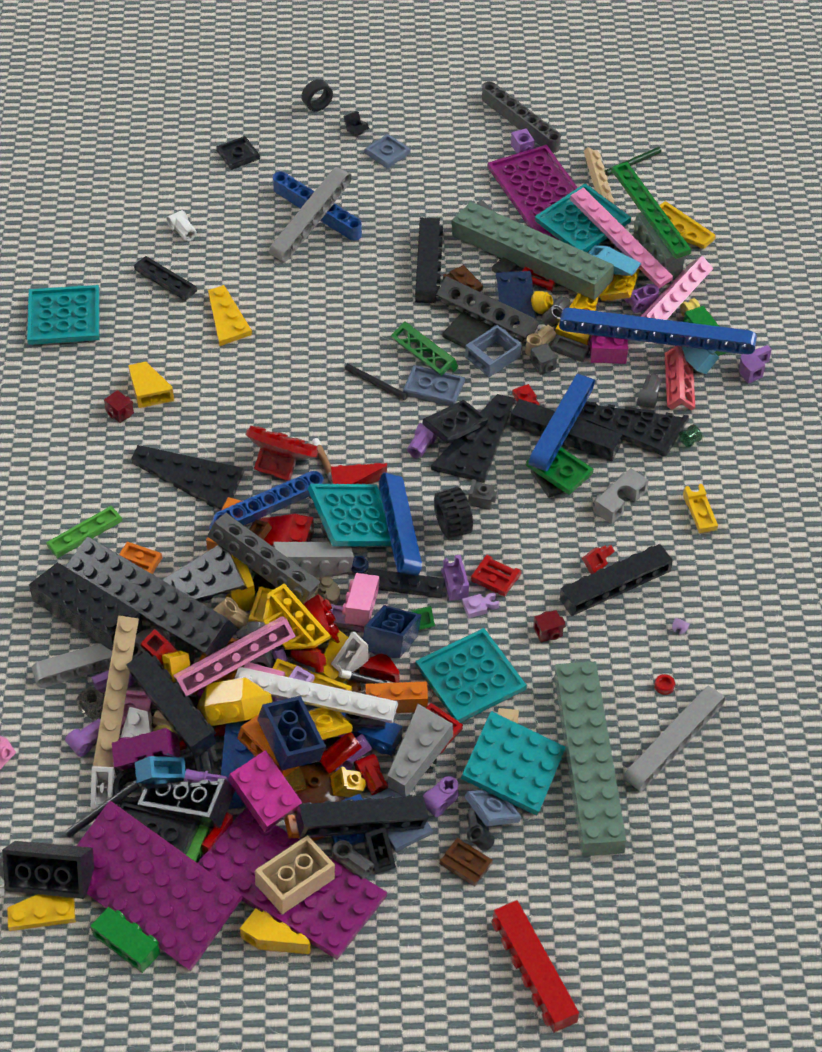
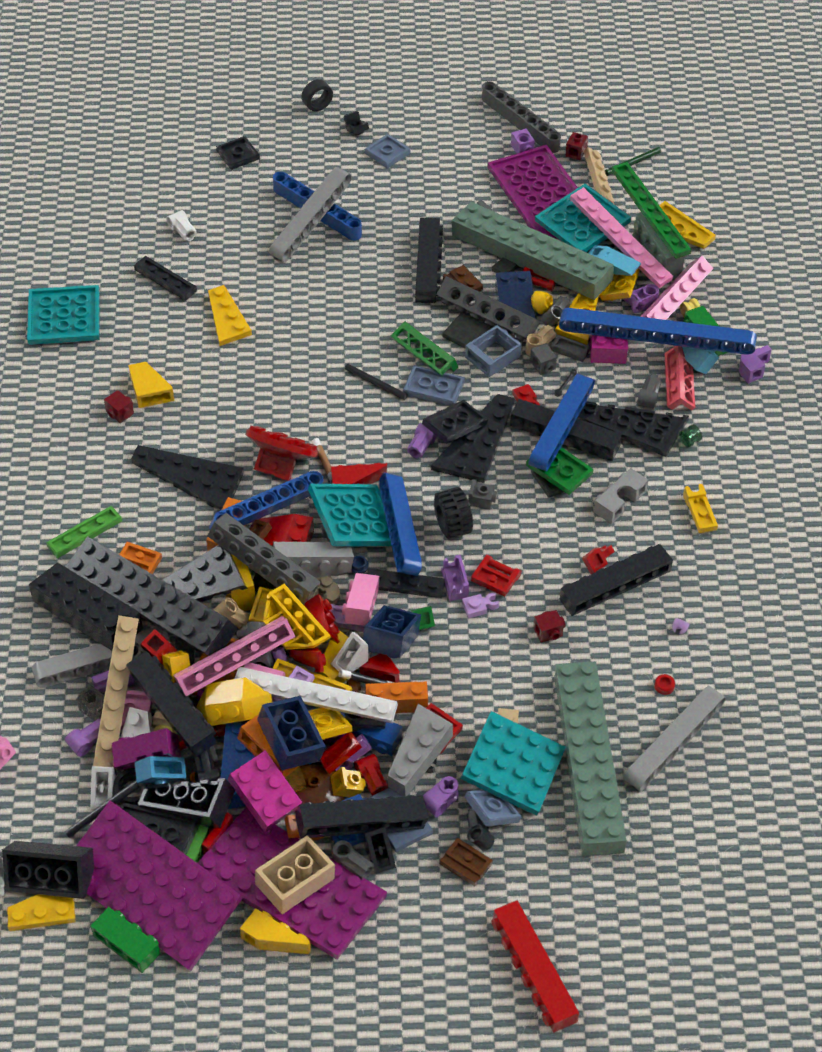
(195, 776): medium lavender axle -> none
(470, 675): teal plate -> none
(558, 392): none -> black hinge
(576, 145): none -> dark red brick

